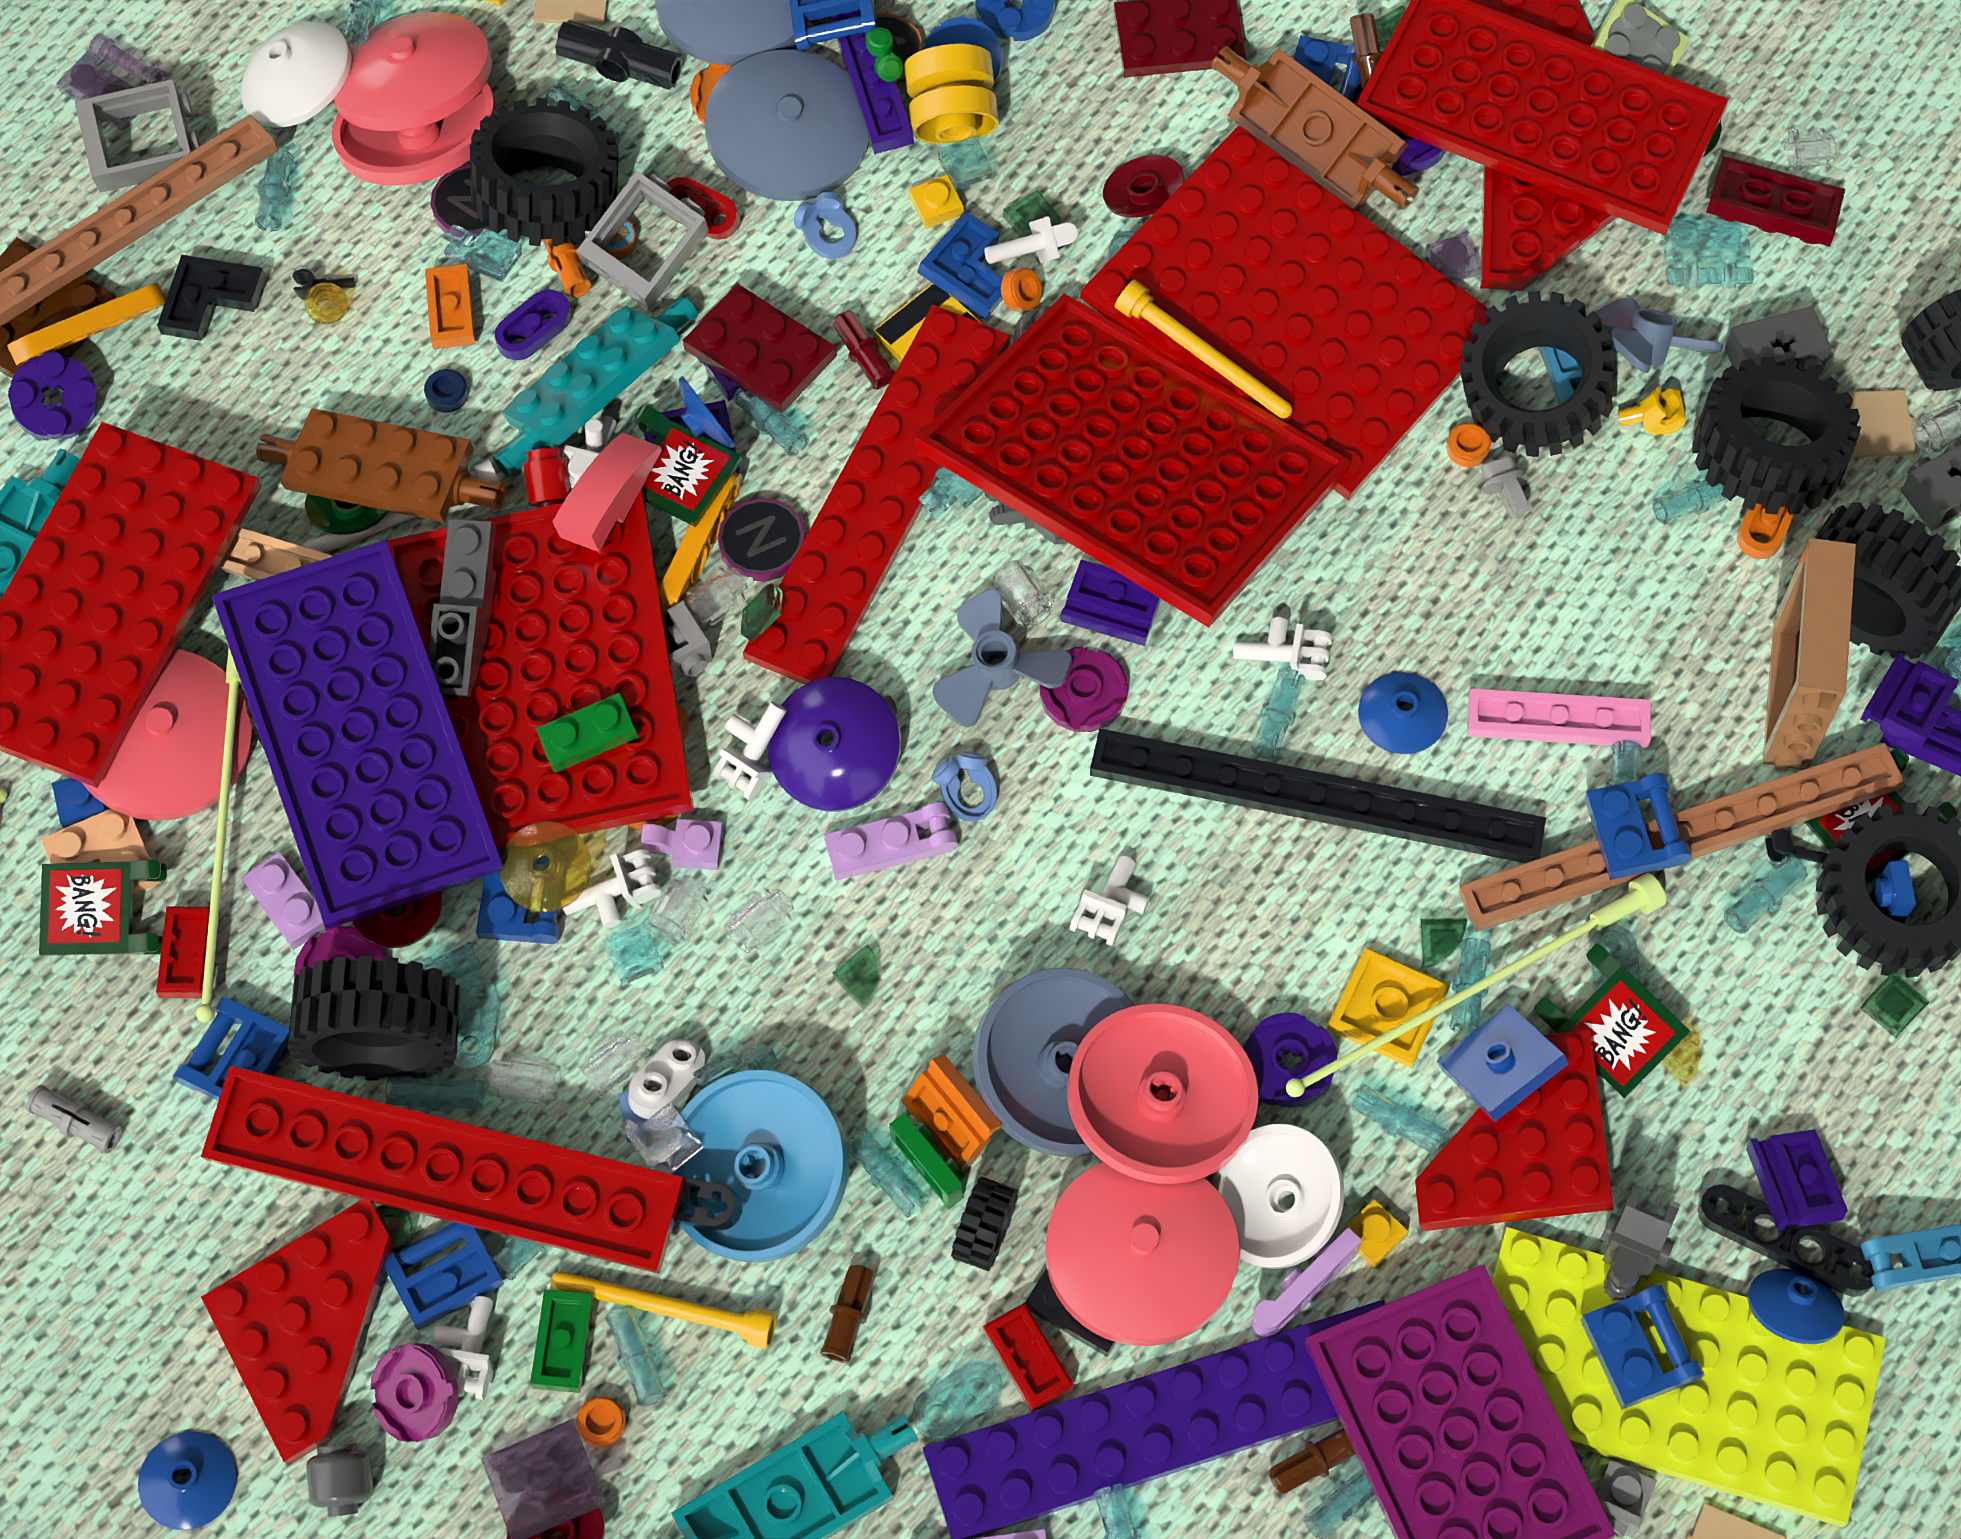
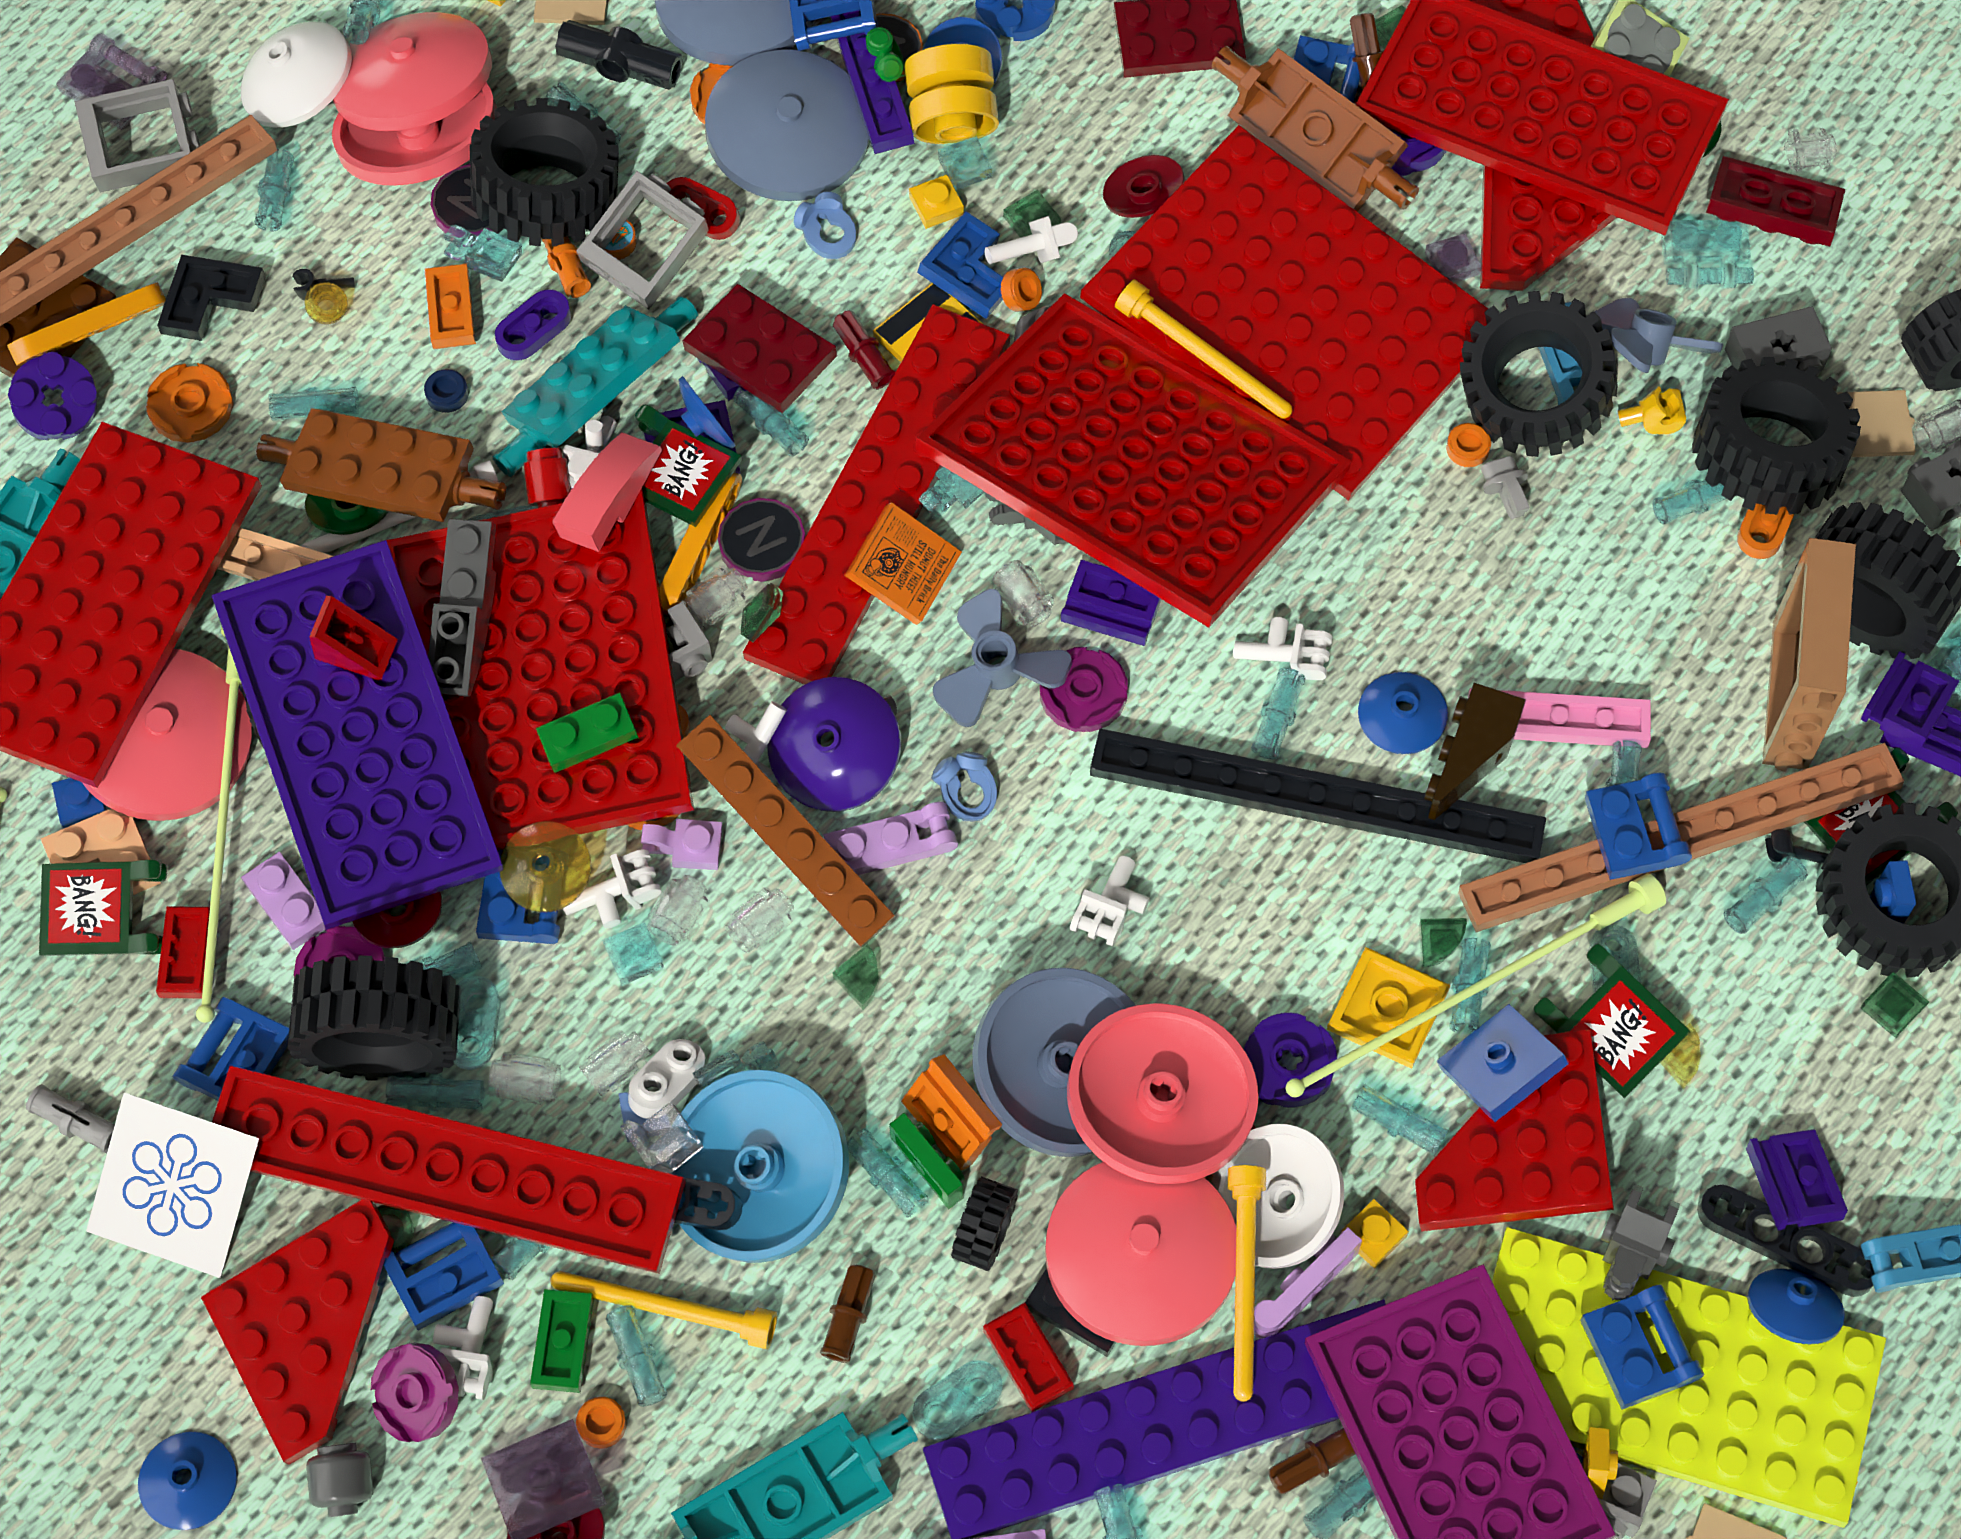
(172, 1185): none -> white sticker
(193, 414): none -> orange tile
(300, 403): none -> clear light blue pin
(350, 640): none -> red slope
(786, 831): none -> dark orange plate
(903, 563): none -> orange tile
(1246, 1187): none -> yellow piece
(1480, 744): none -> dark brown slope
(1599, 1460): none -> yellow plate

